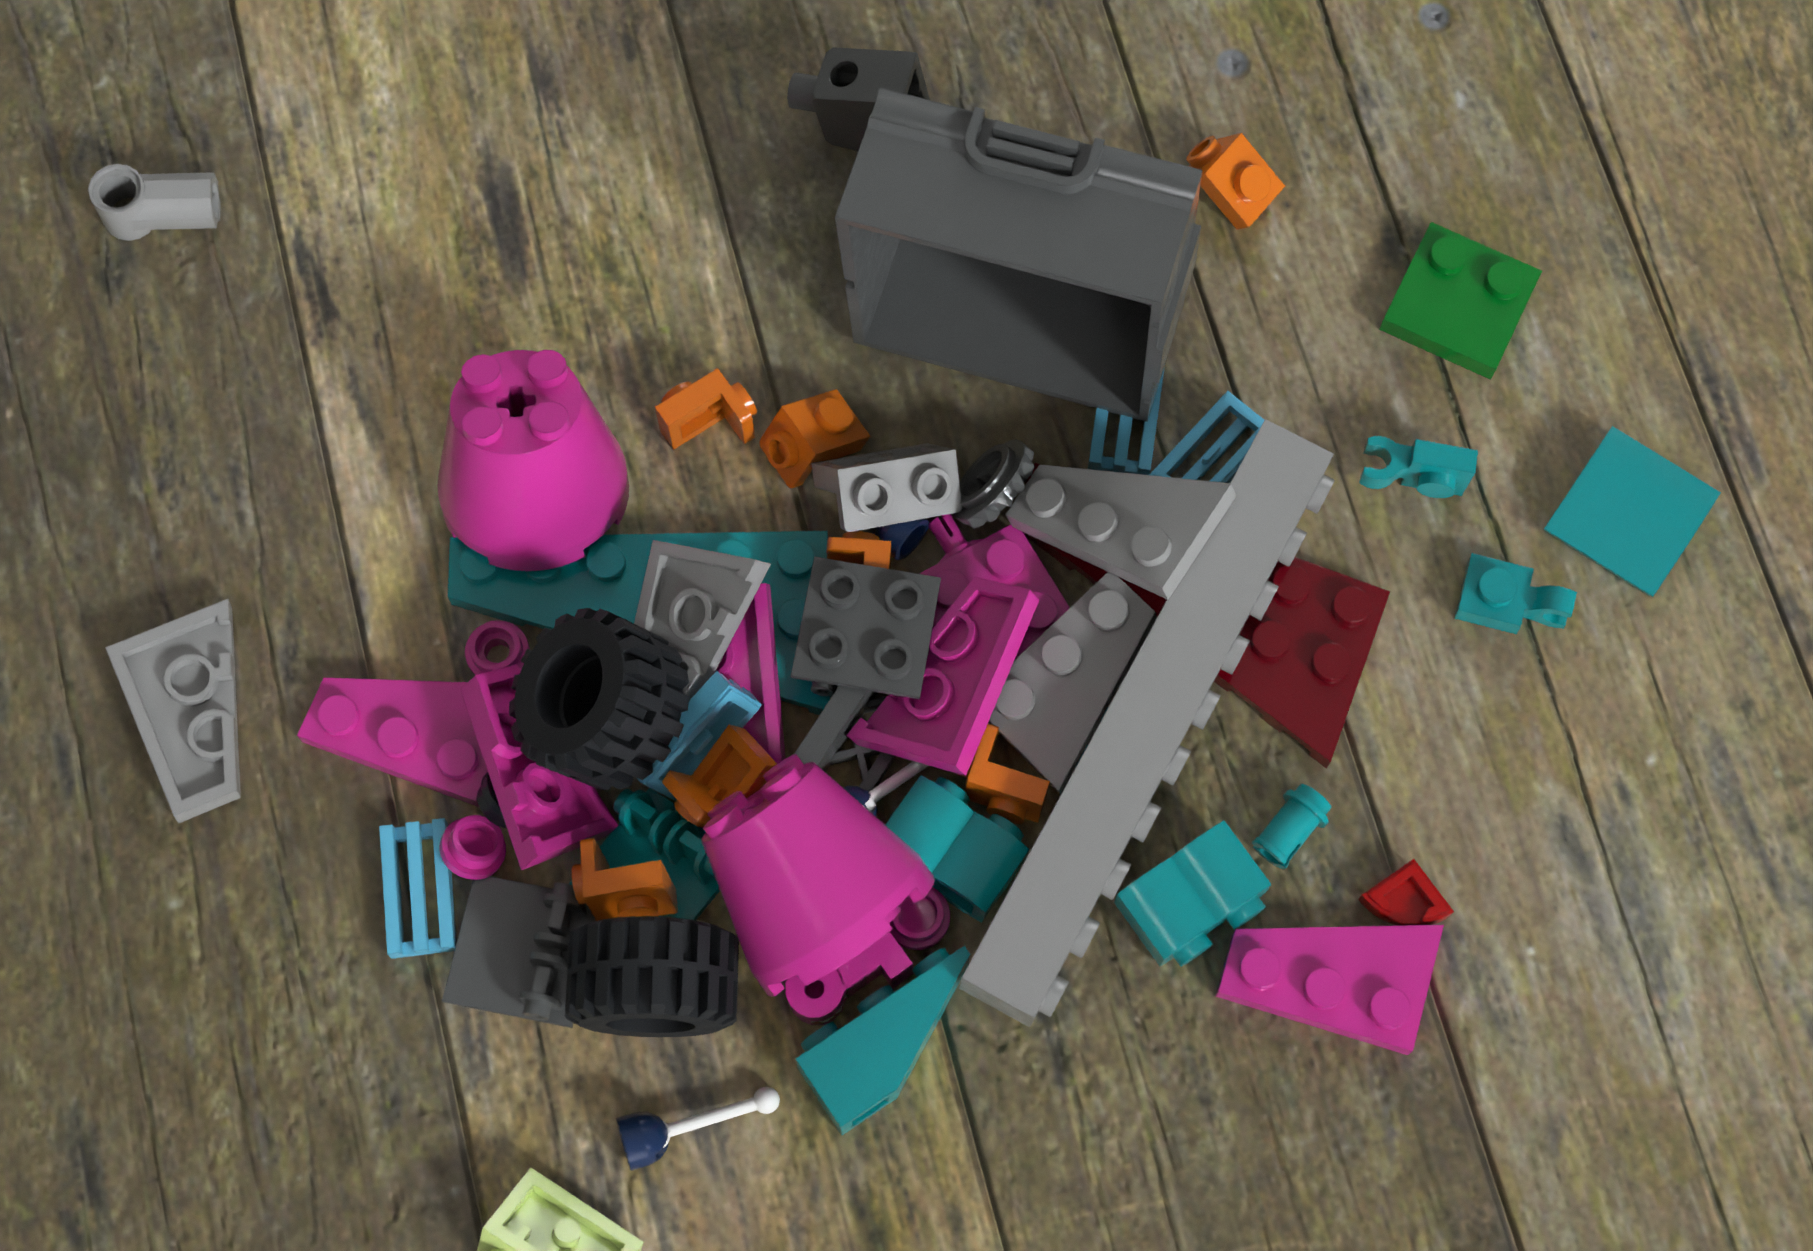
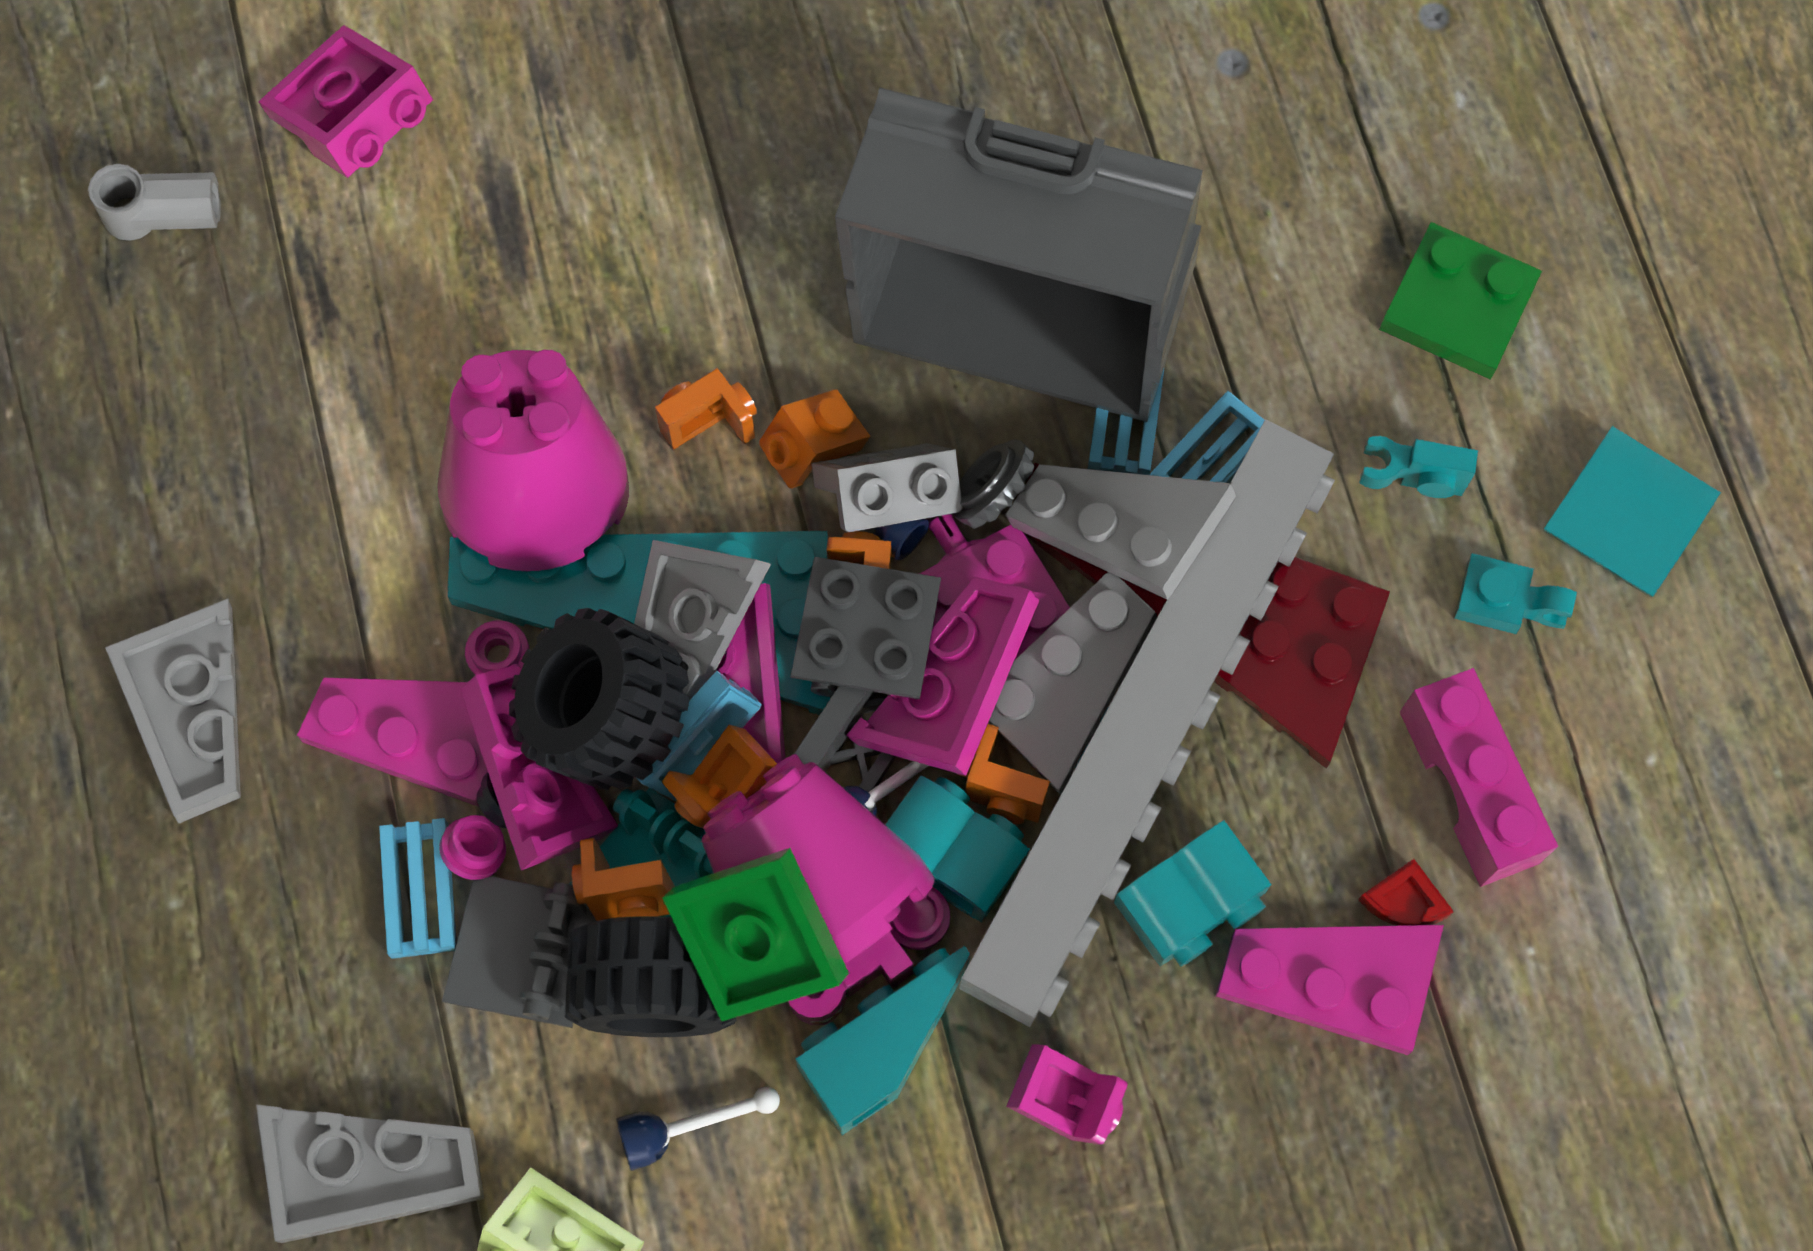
(348, 101): none -> dark pink plate
(359, 1171): none -> light grey wing
(756, 935): none -> green plate
(849, 87): dark grey torso -> none
(1067, 1096): none -> dark pink bracket
(1235, 177): orange bracket -> none
(1292, 825): teal pin -> none
(1497, 810): none -> dark pink arch

